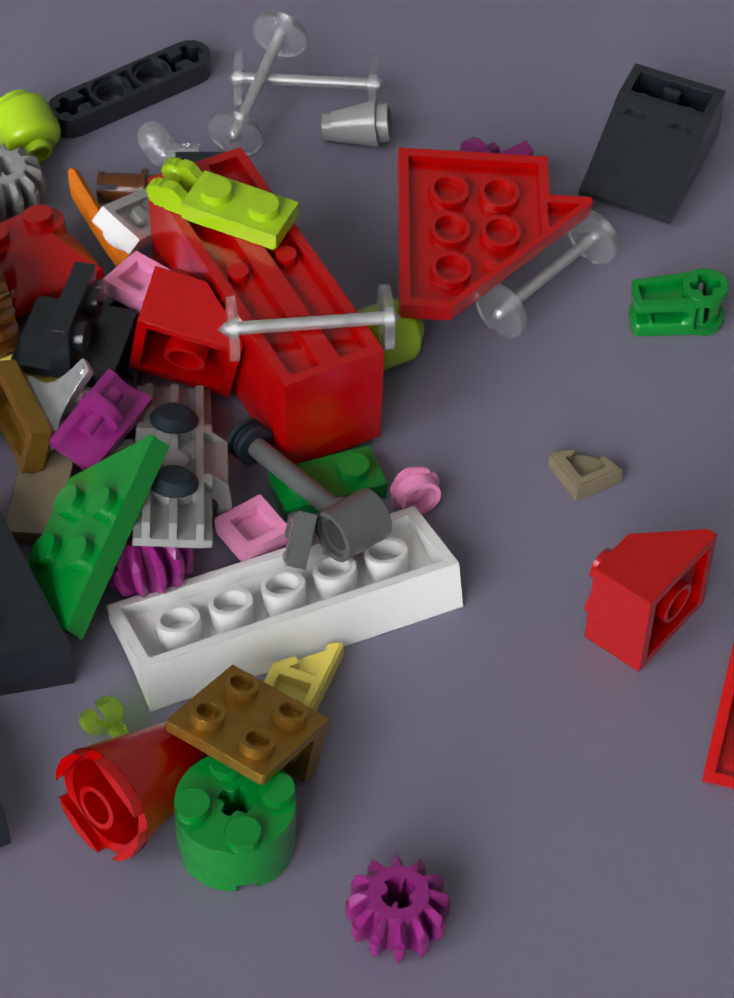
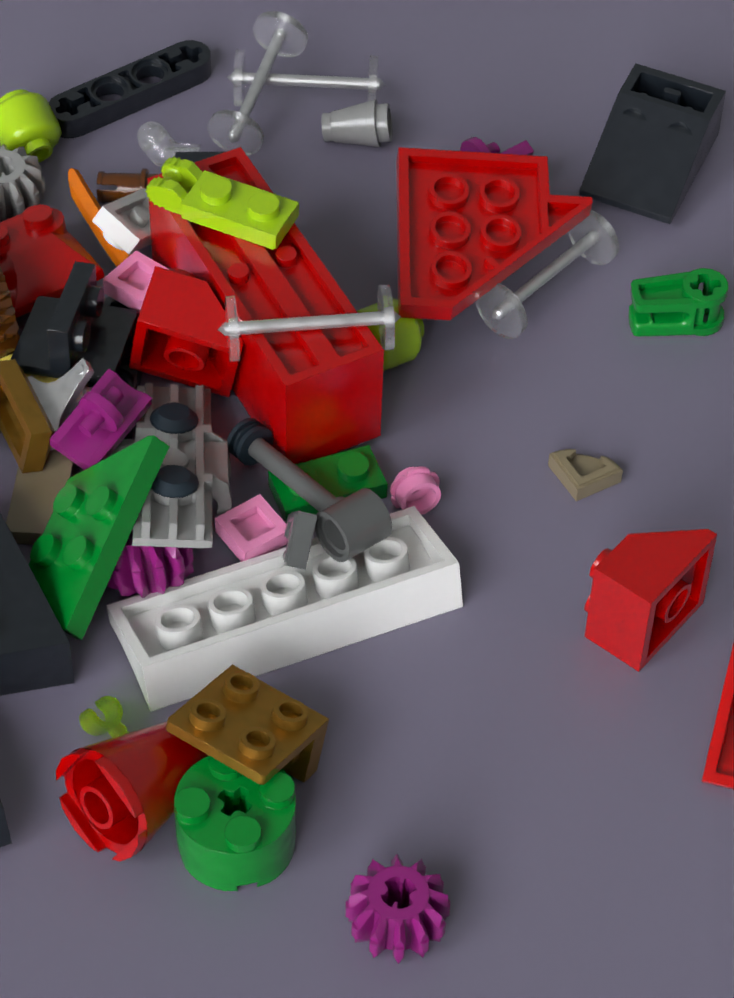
(307, 677): light yellow tile -> none

